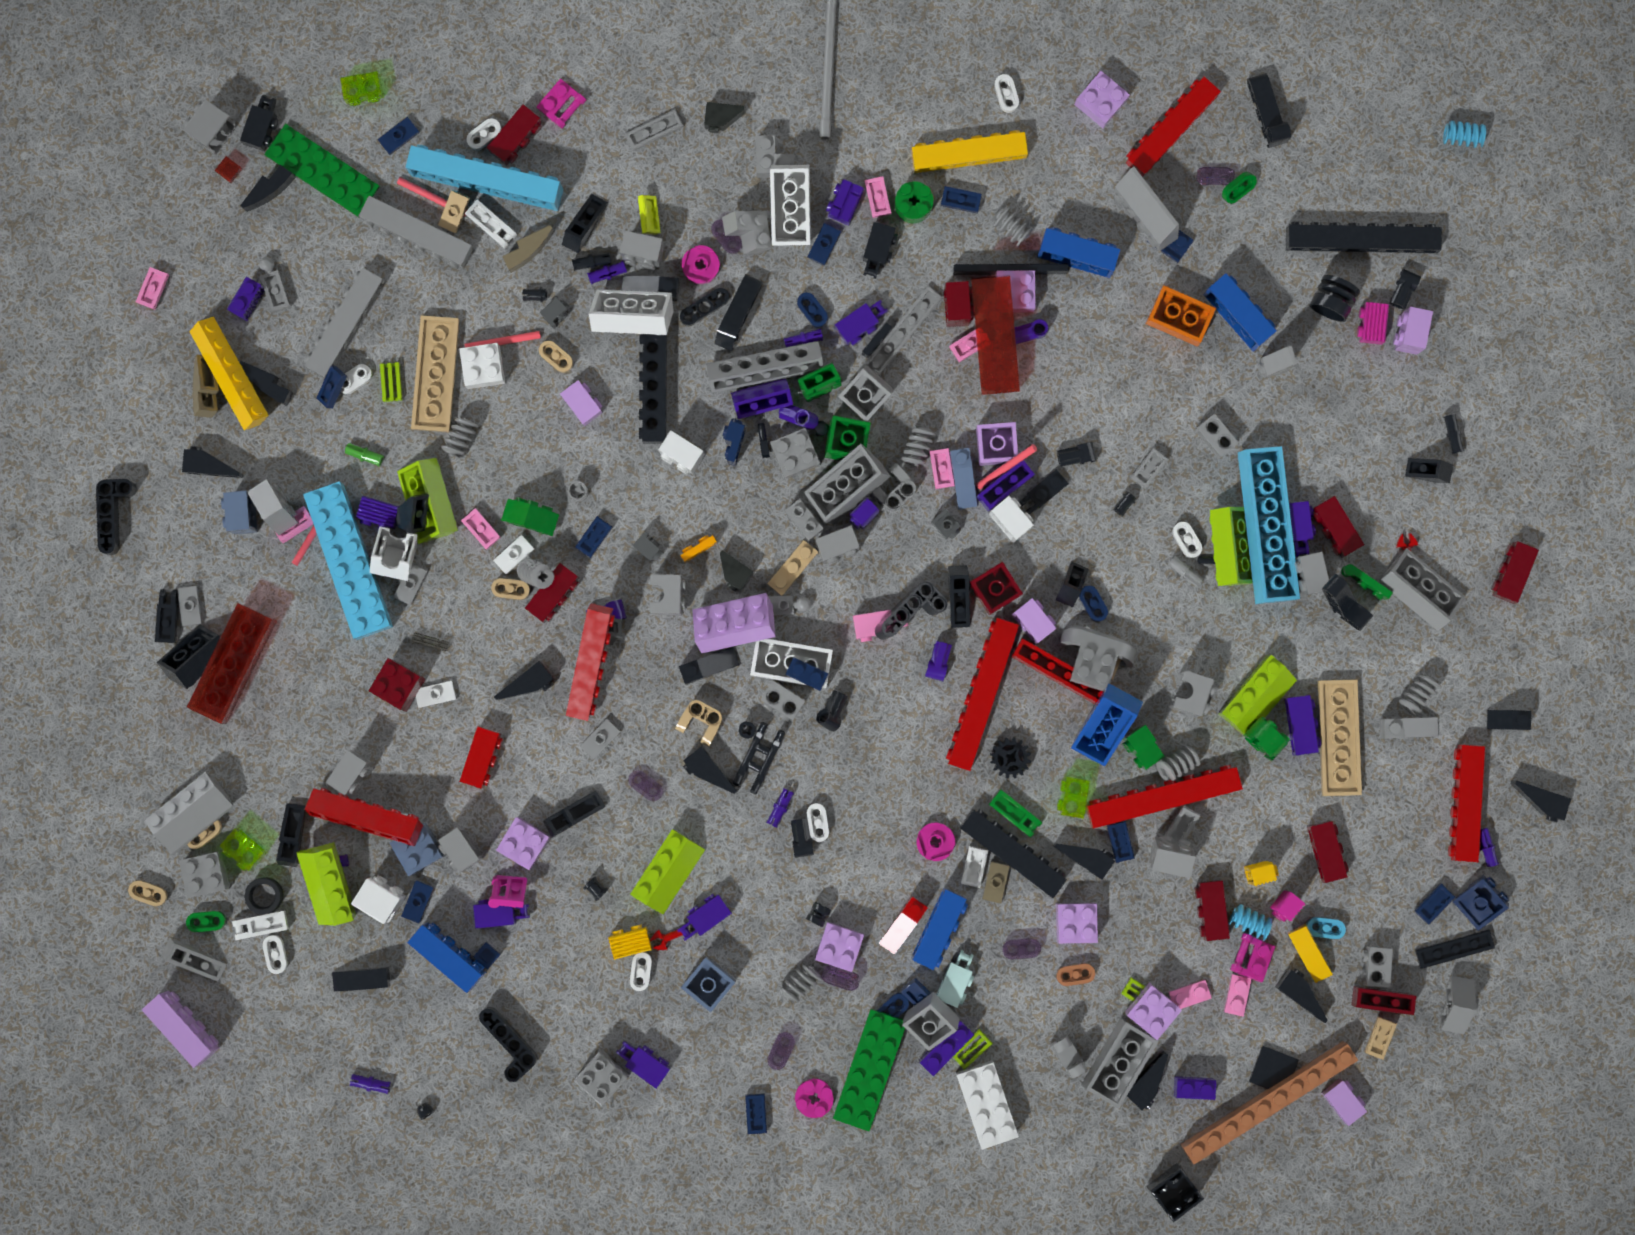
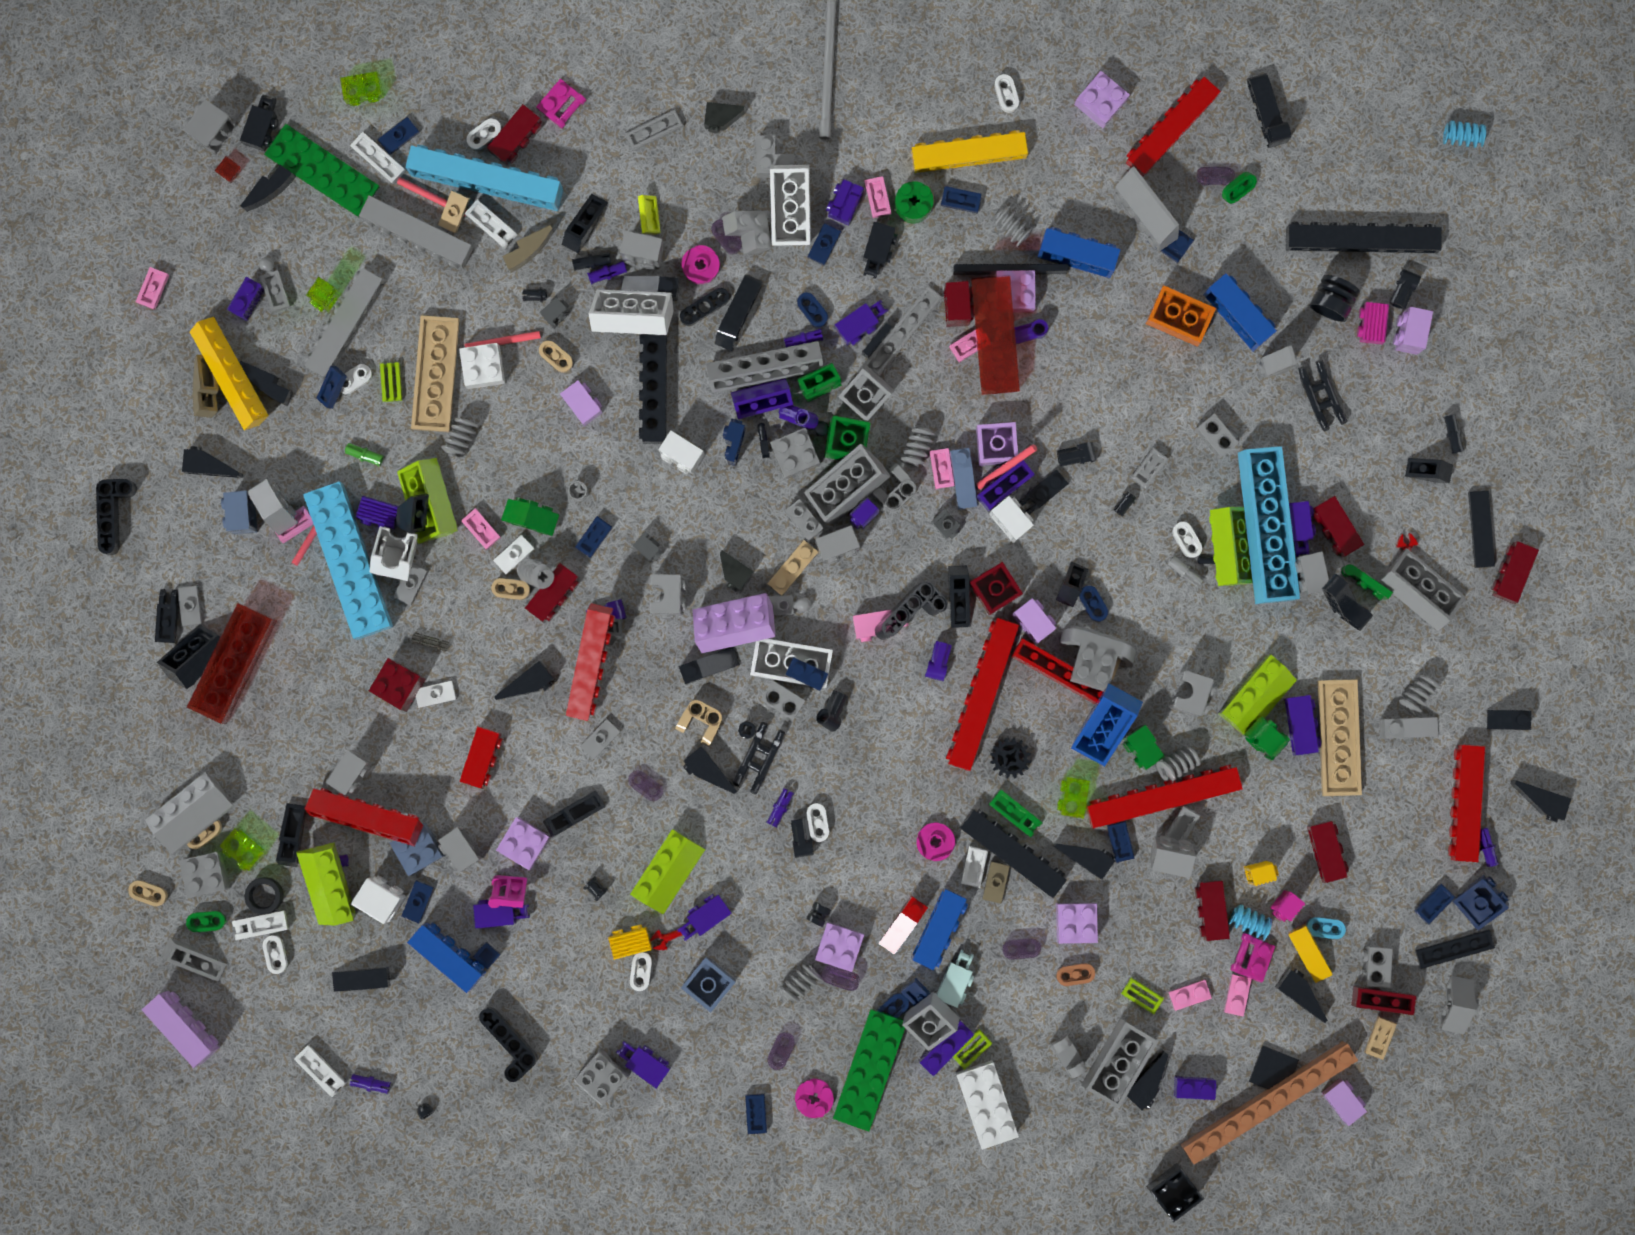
(319, 1070): none -> white plate
(323, 295): none -> clear neon green brick
(377, 158): none -> white plate
(704, 543): light orange plate -> none
(1153, 1011): lavender brick -> none
(1325, 384): none -> black piece
(1481, 529): none -> black tile

